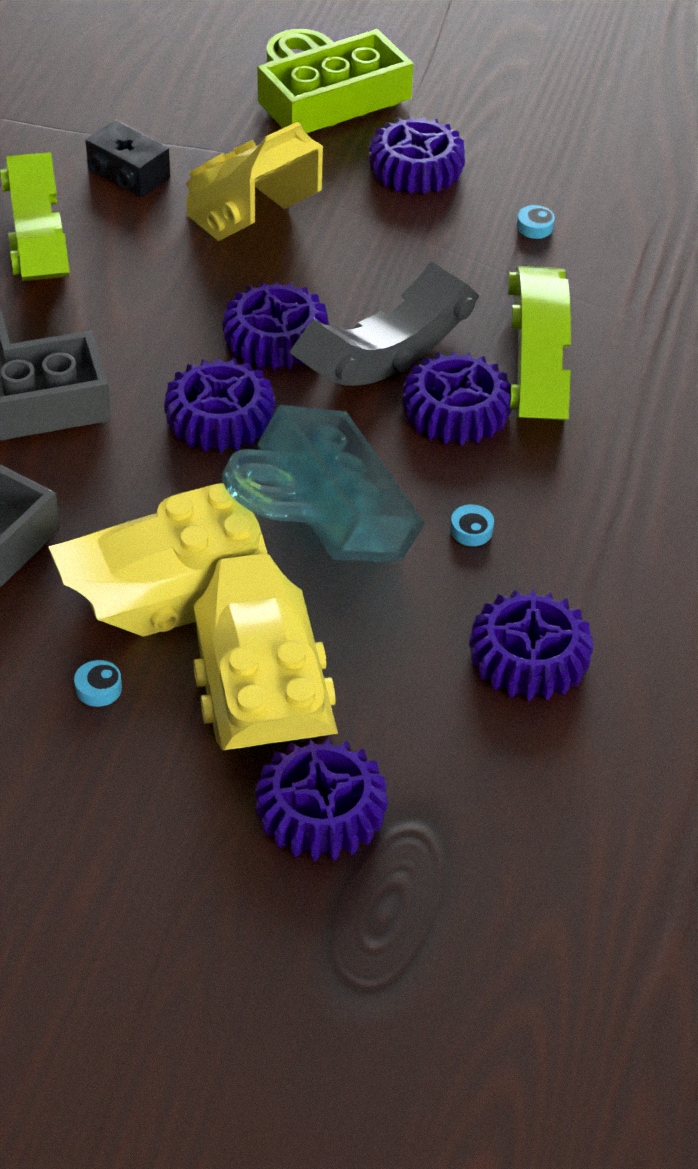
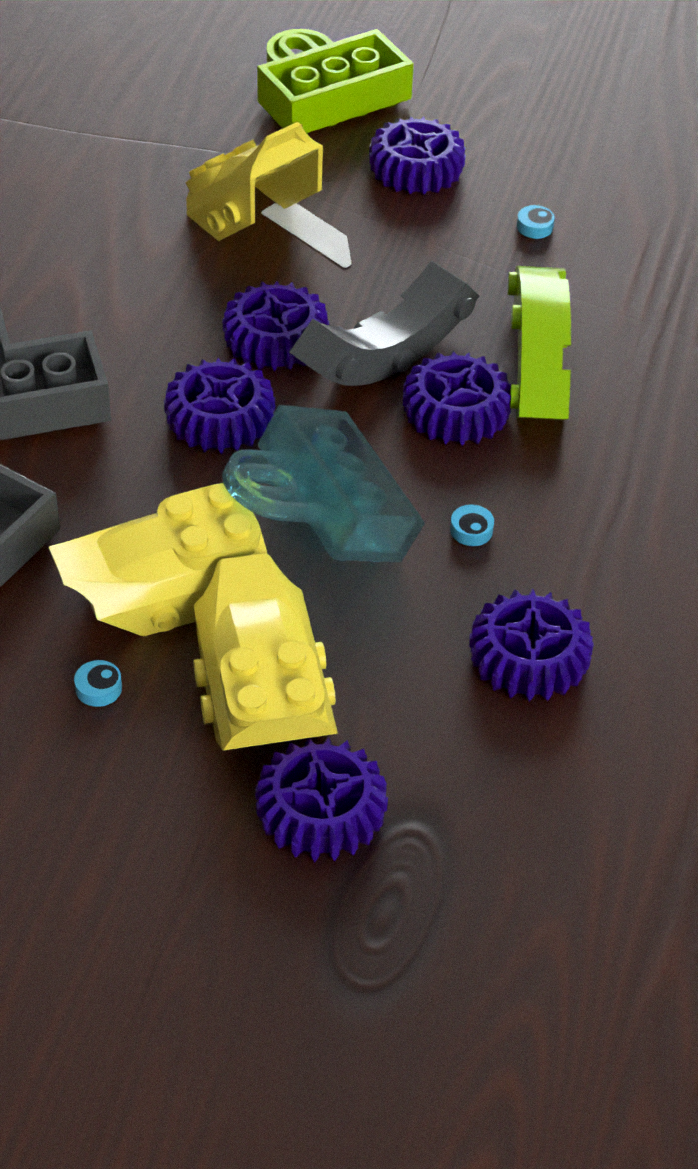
(39, 242): lime brick -> none
(128, 158): black brick -> none
(312, 231): none -> white sticker

